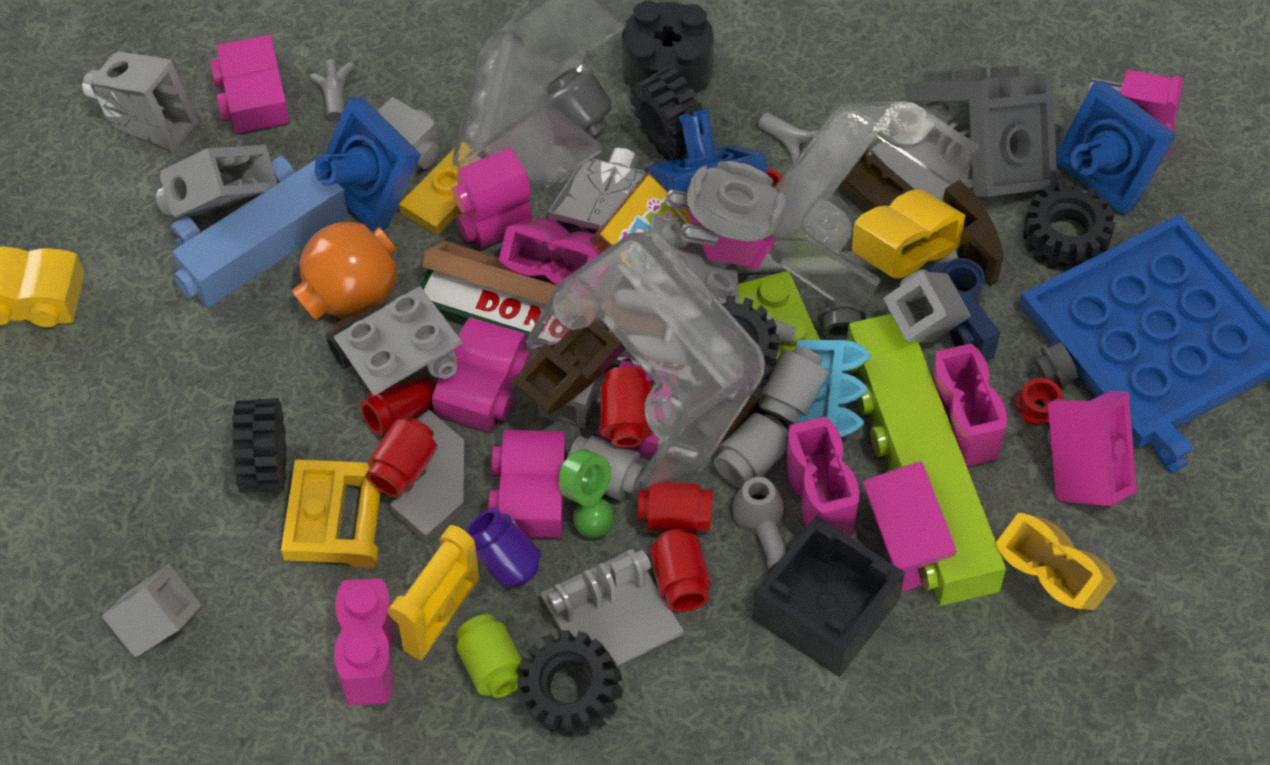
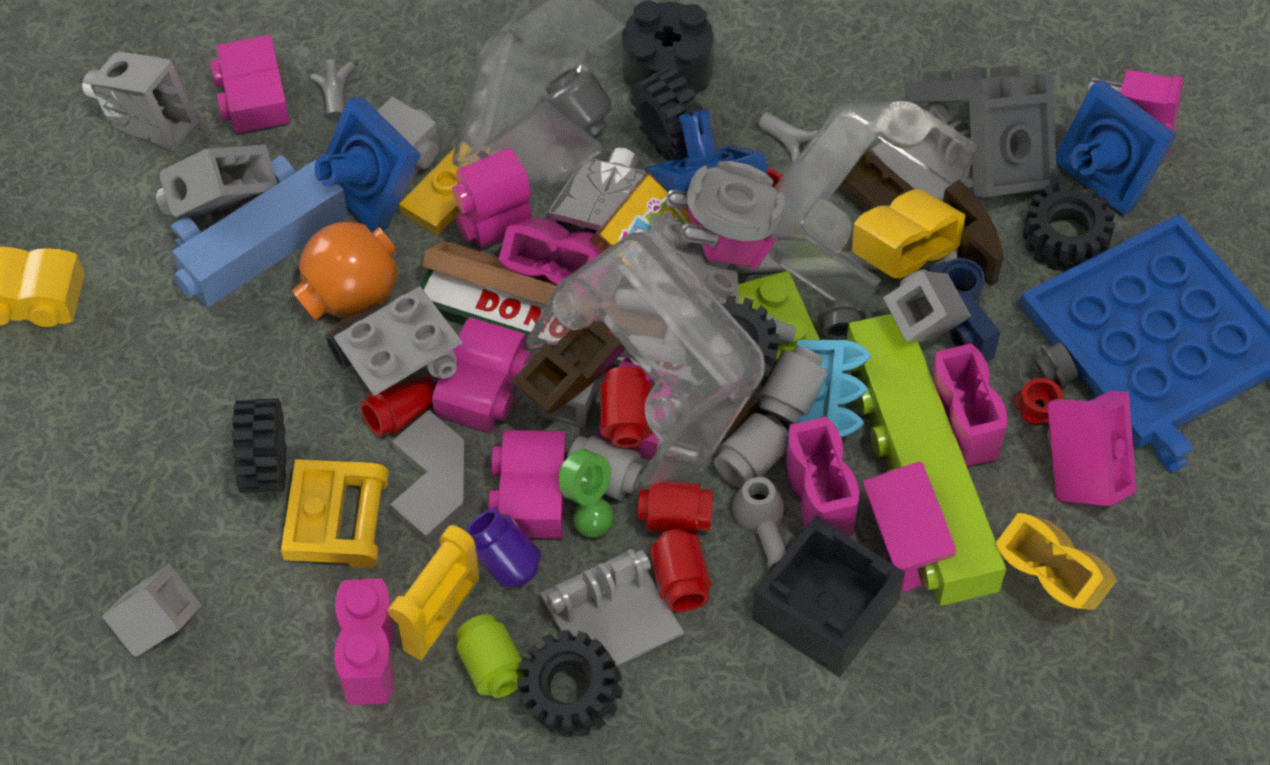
(401, 457): red brick -> none

